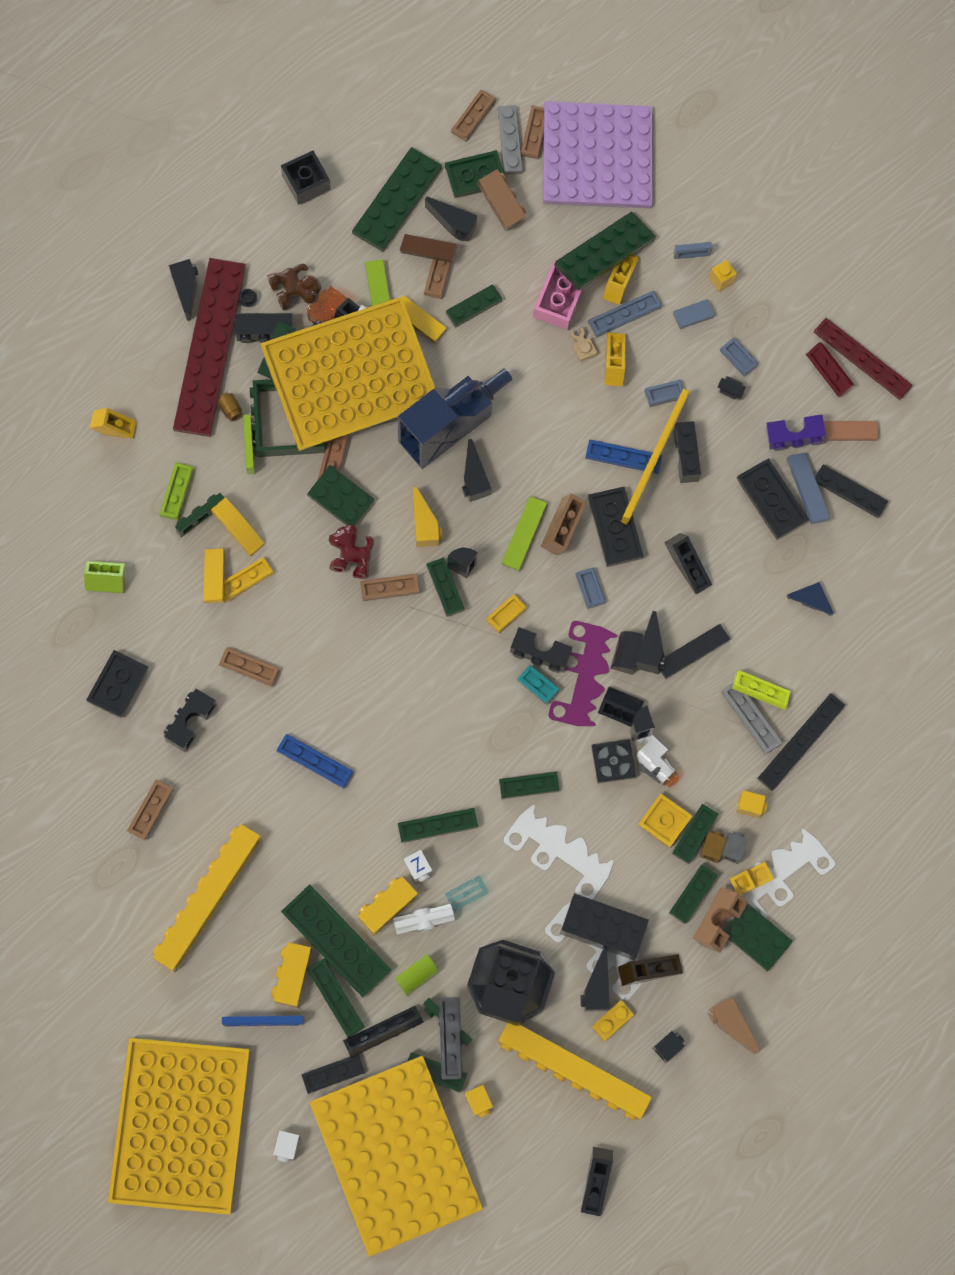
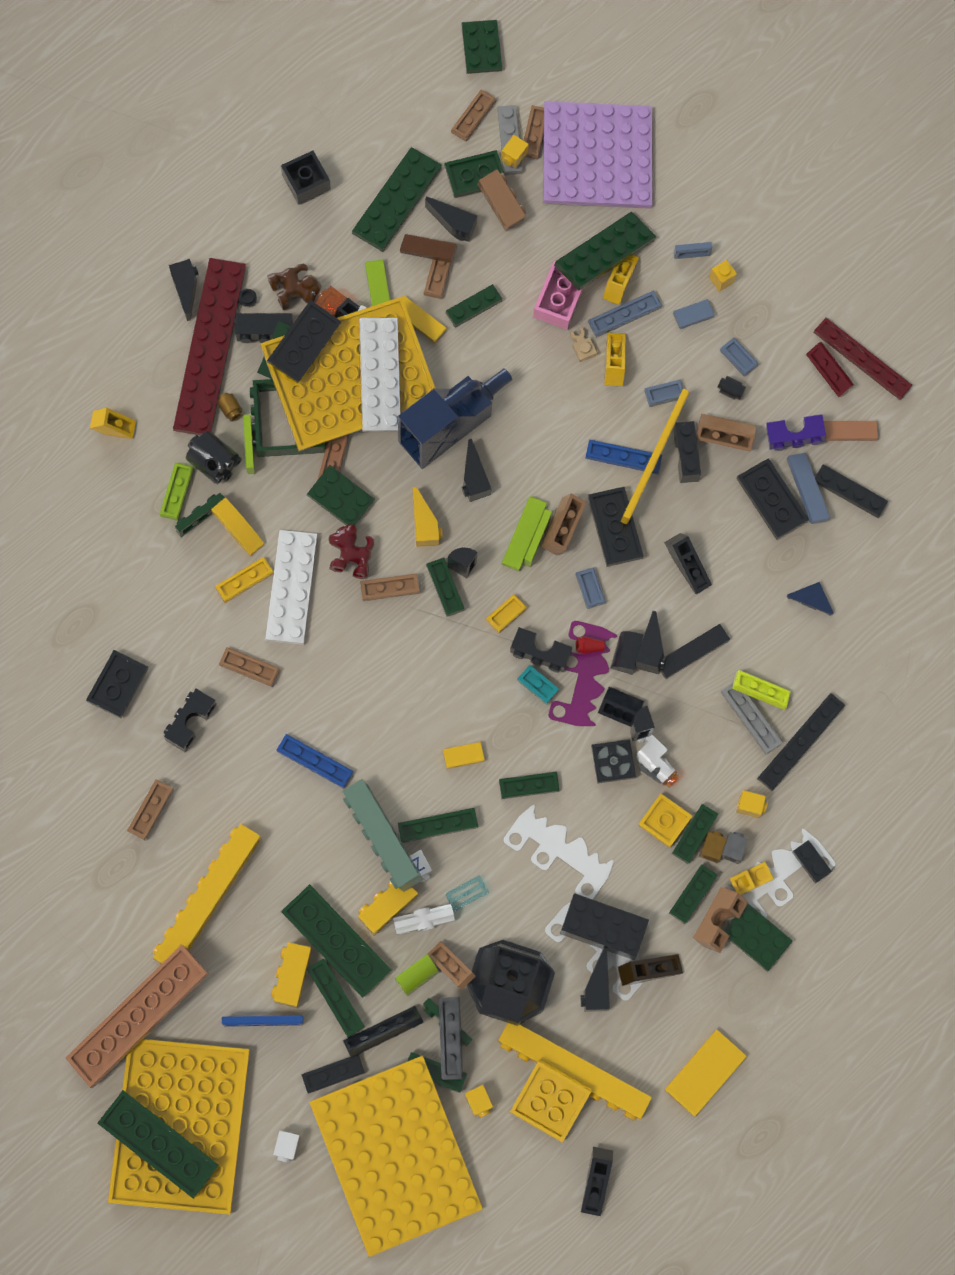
(104, 576): lime brick -> none
(137, 1016): none -> nougat plate
(158, 1144): none -> dark green plate
(212, 457): none -> black cylinder
(214, 575): yellow tile -> none
(291, 587): none -> white plate
(304, 341): none -> black plate
(379, 374): none -> white plate
(383, 836): none -> sand green brick
(451, 965): none -> medium nougat plate
(463, 755): none -> yellow tile
(481, 46): none -> dark green plate
(514, 151): none -> yellow brick
(537, 538): none -> lime tile
(551, 1100): none -> yellow plate
(589, 645): none -> red cone
(612, 1020): yellow plate -> none
(669, 1046): black brick -> none
(705, 1073): none -> yellow tile
(726, 432): none -> medium nougat brick
(731, 1021): medium nougat slope -> none
(811, 861): none -> black plate

